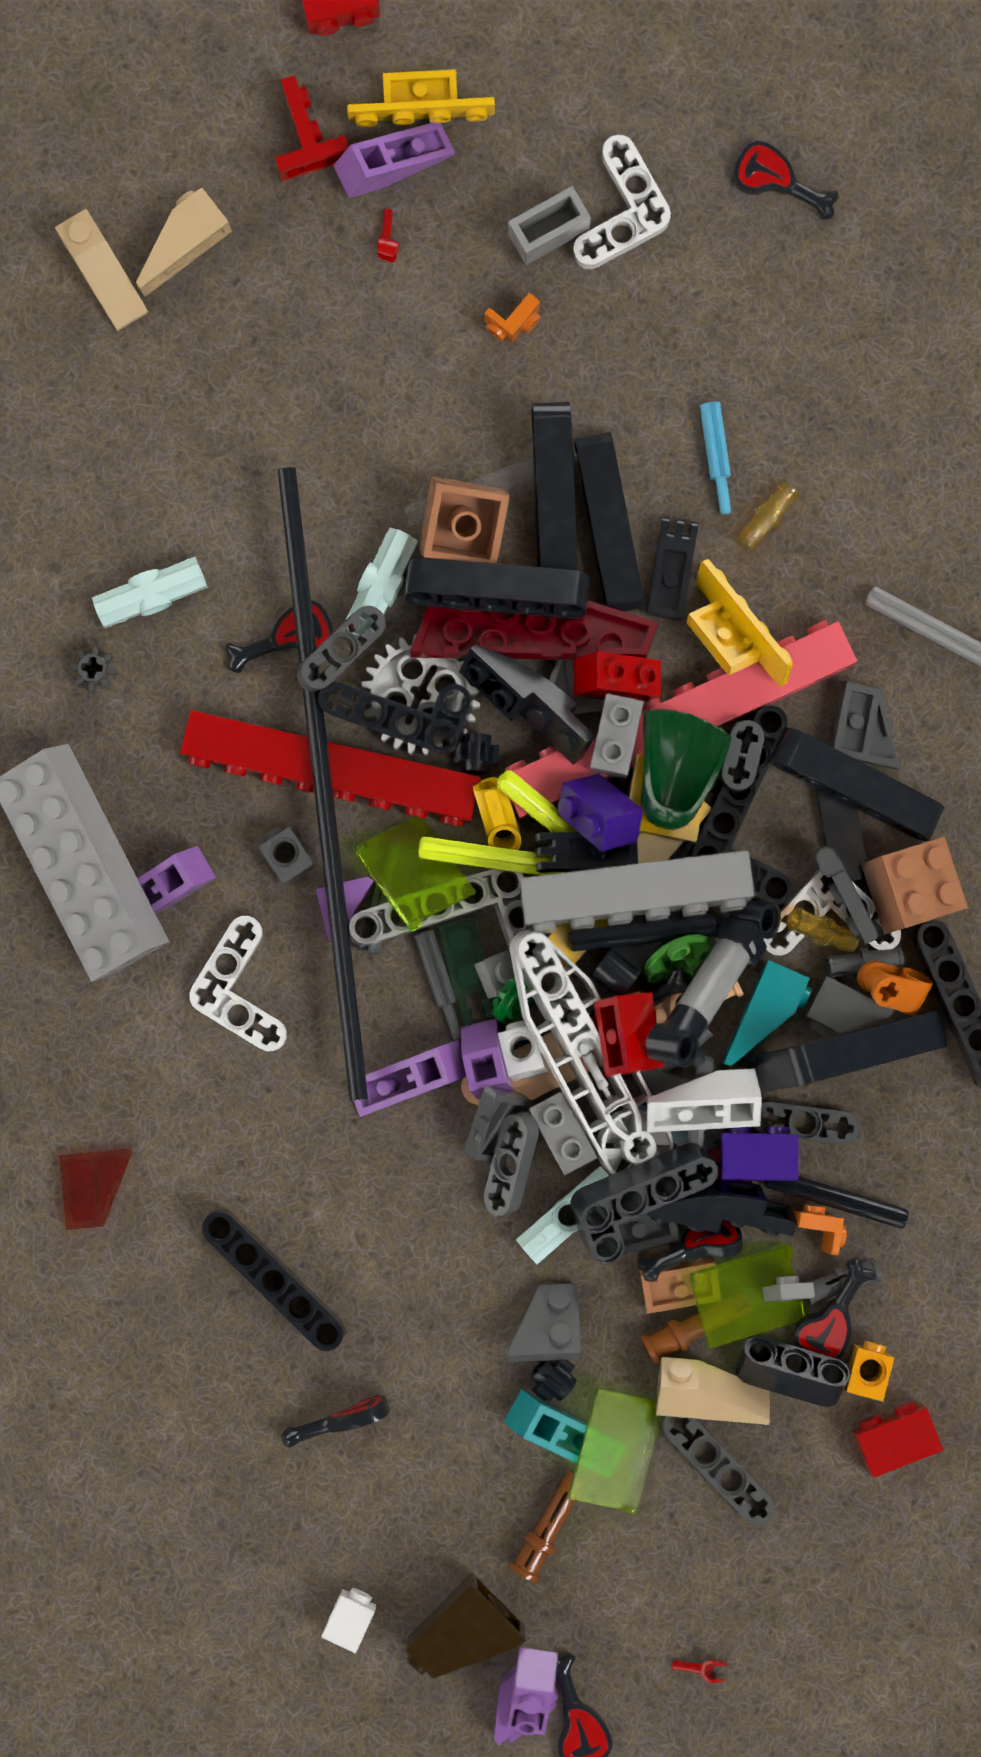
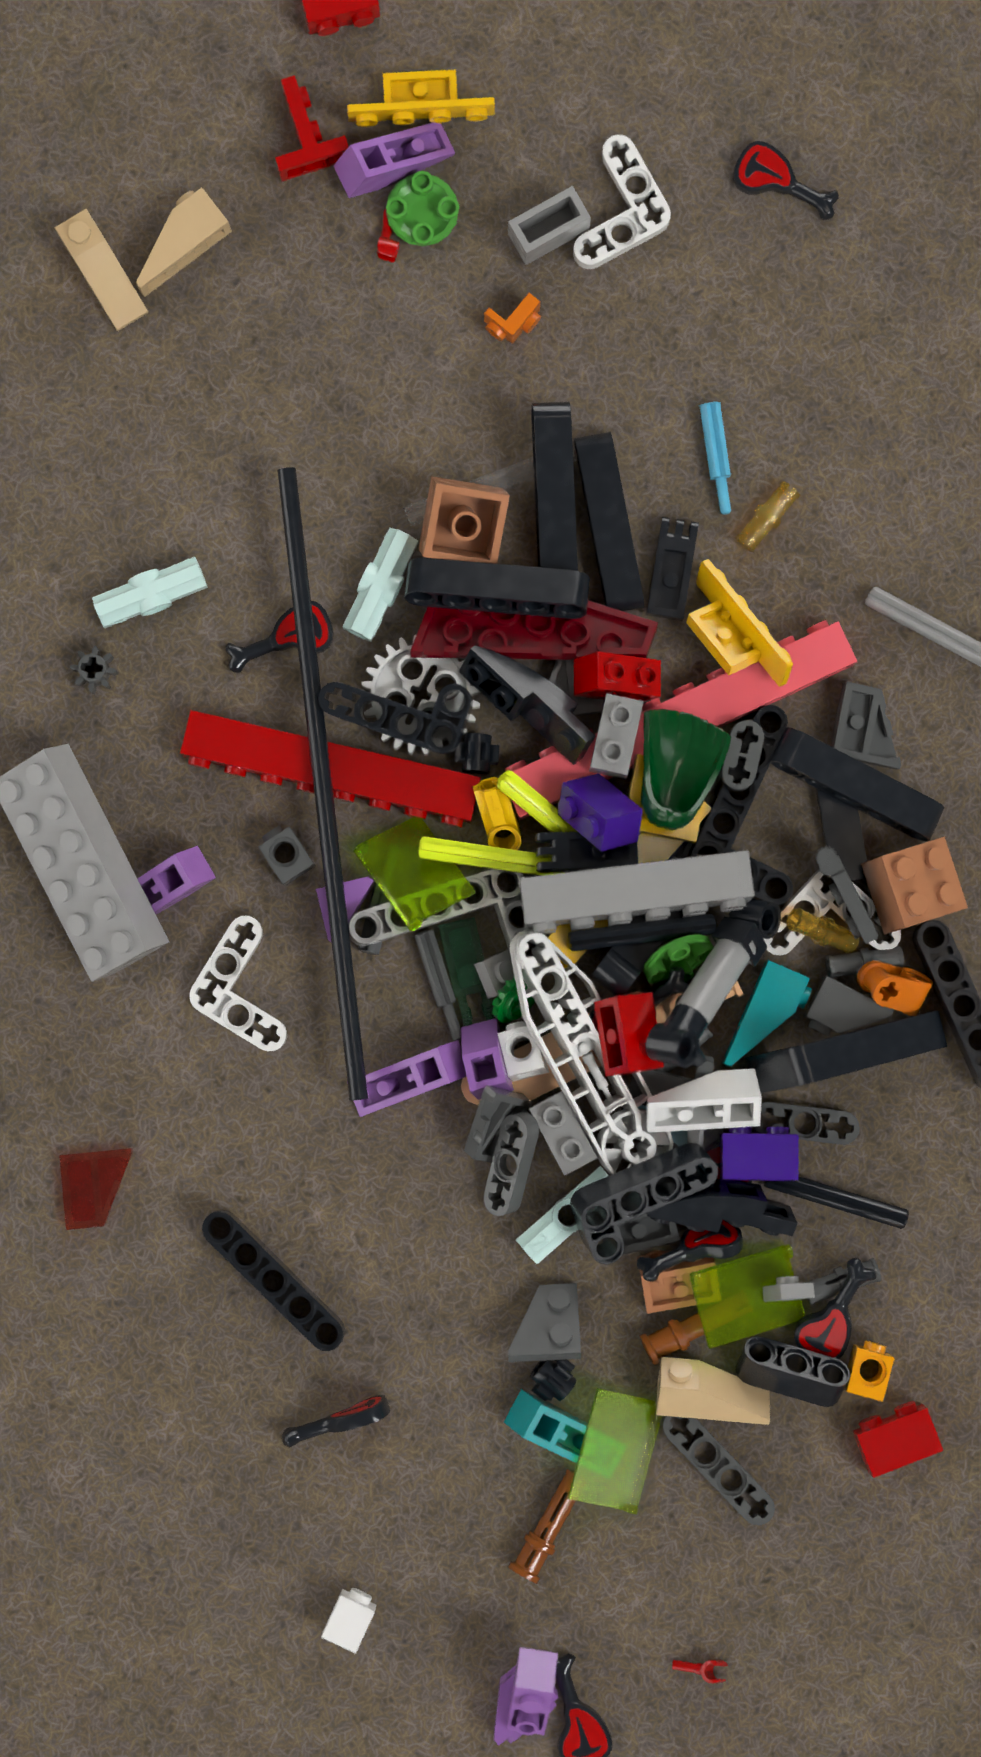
(328, 675): dark grey beam -> none
(422, 209): none -> bright green dish
(464, 1631): dark brown slope -> none
(832, 1226): orange bracket -> none

